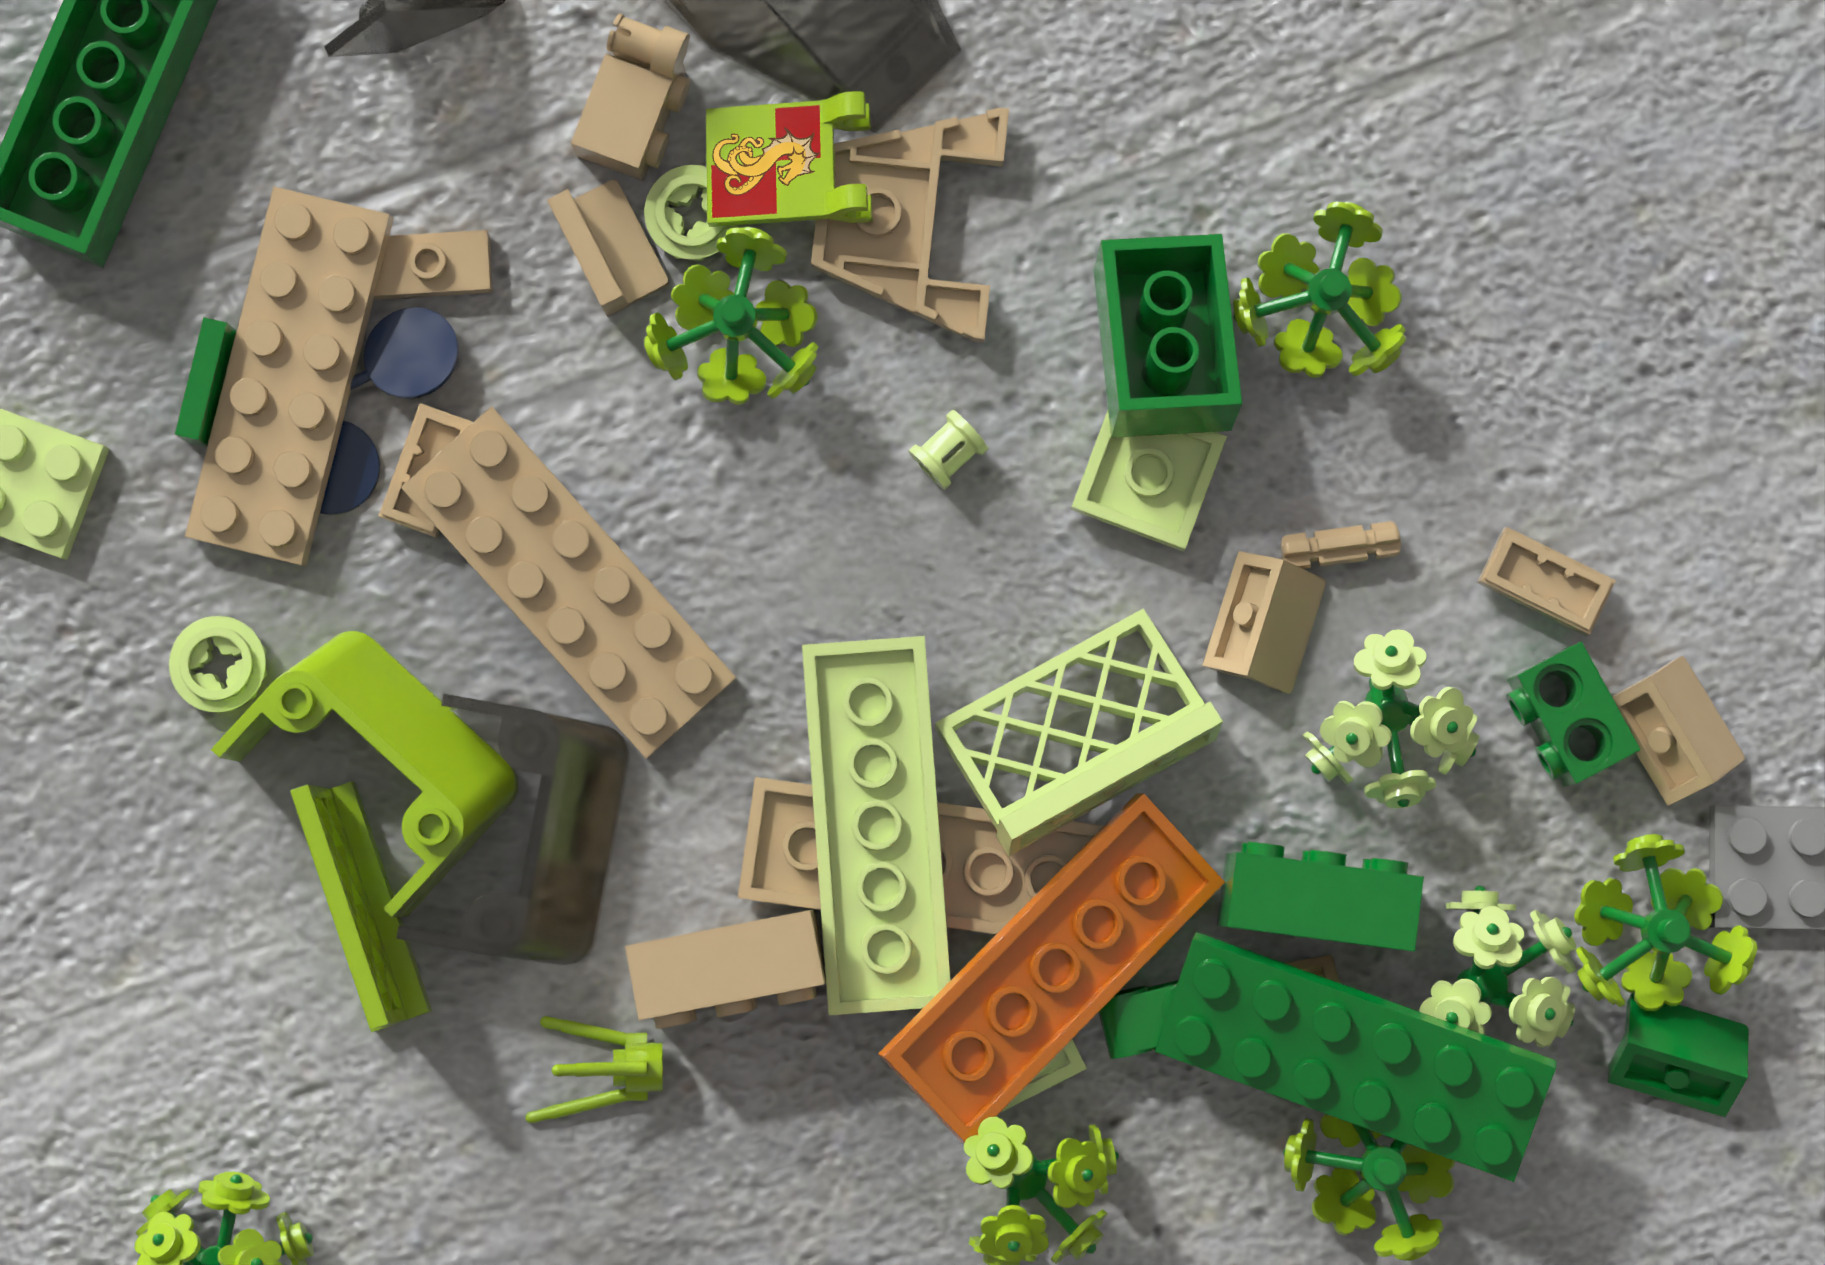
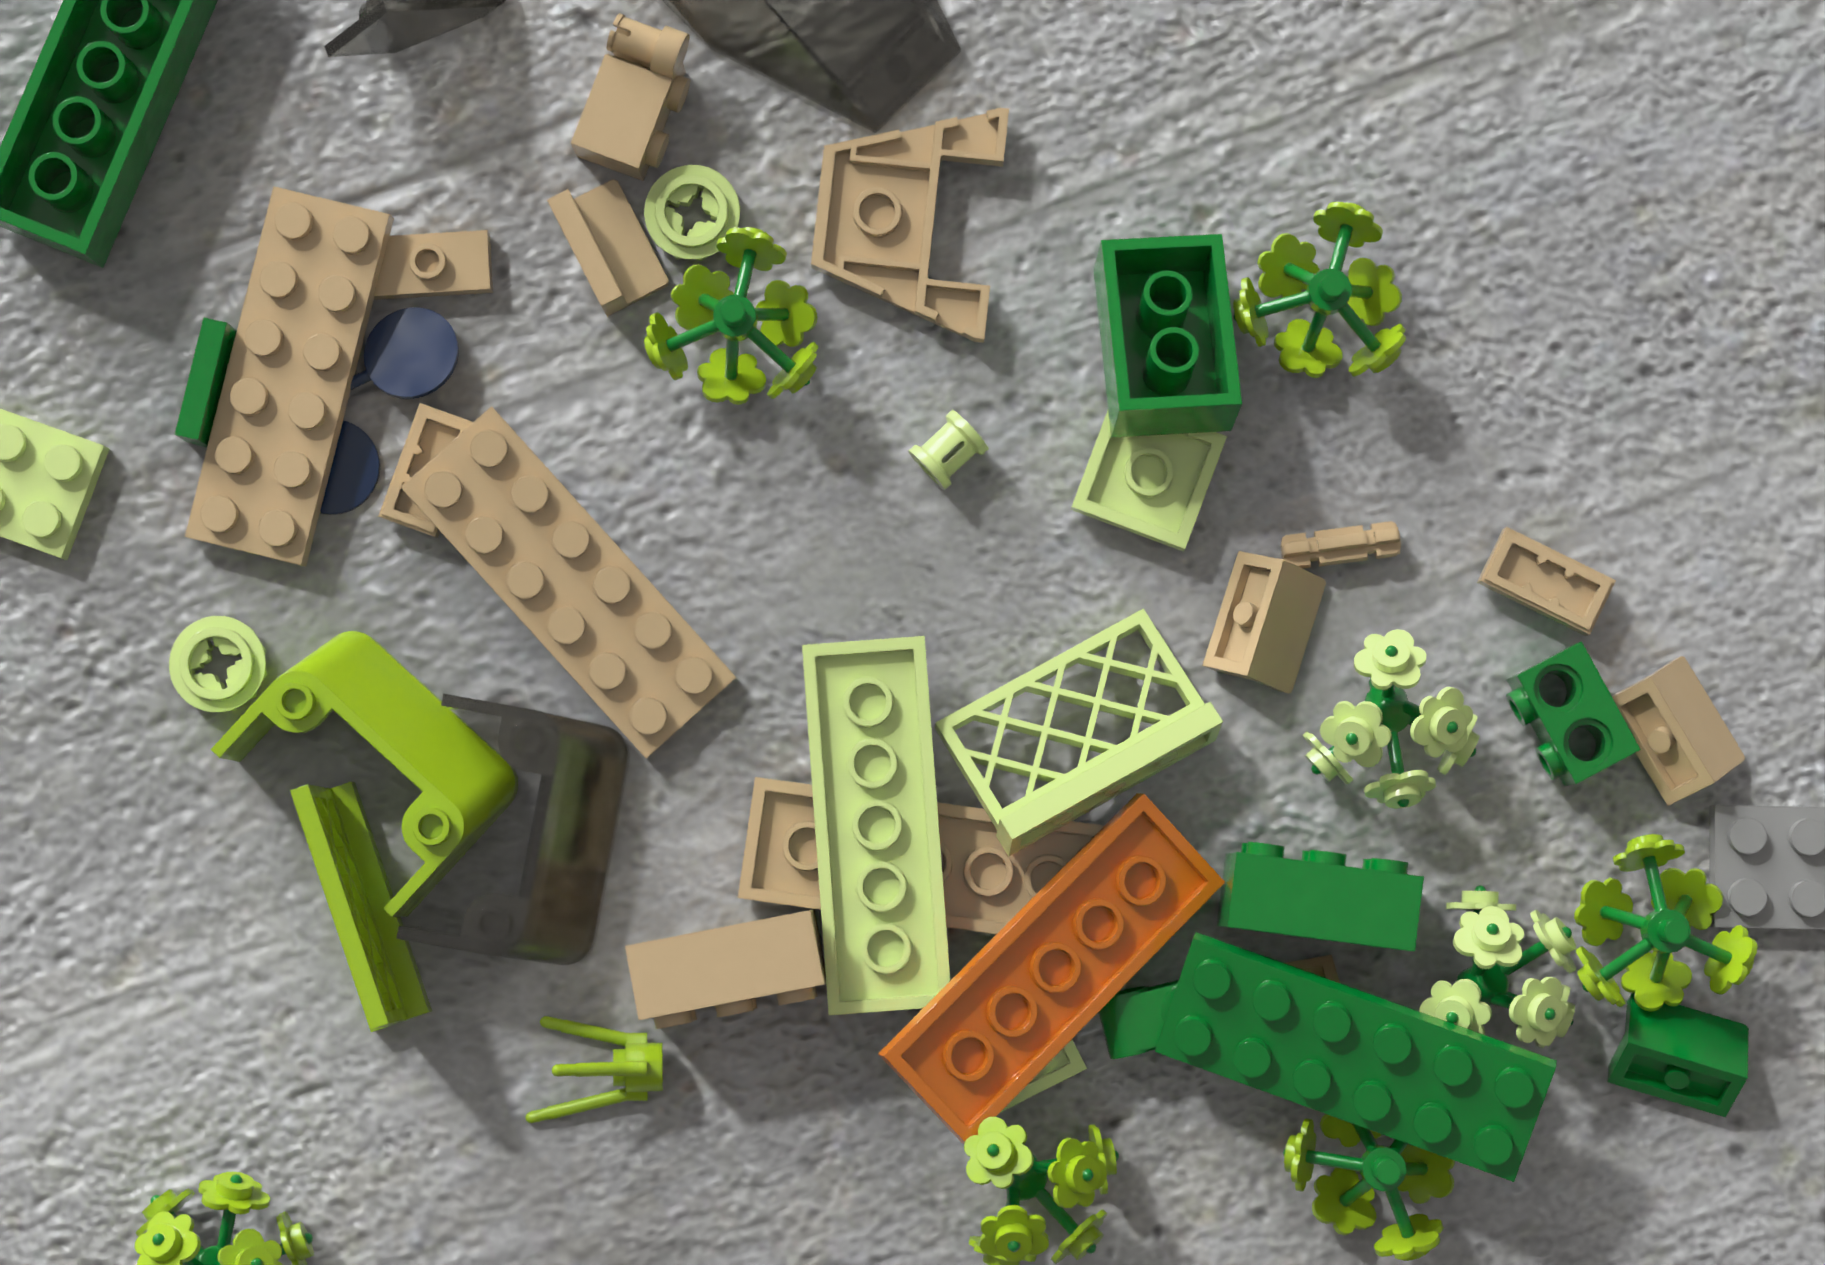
(781, 162): flag -> none

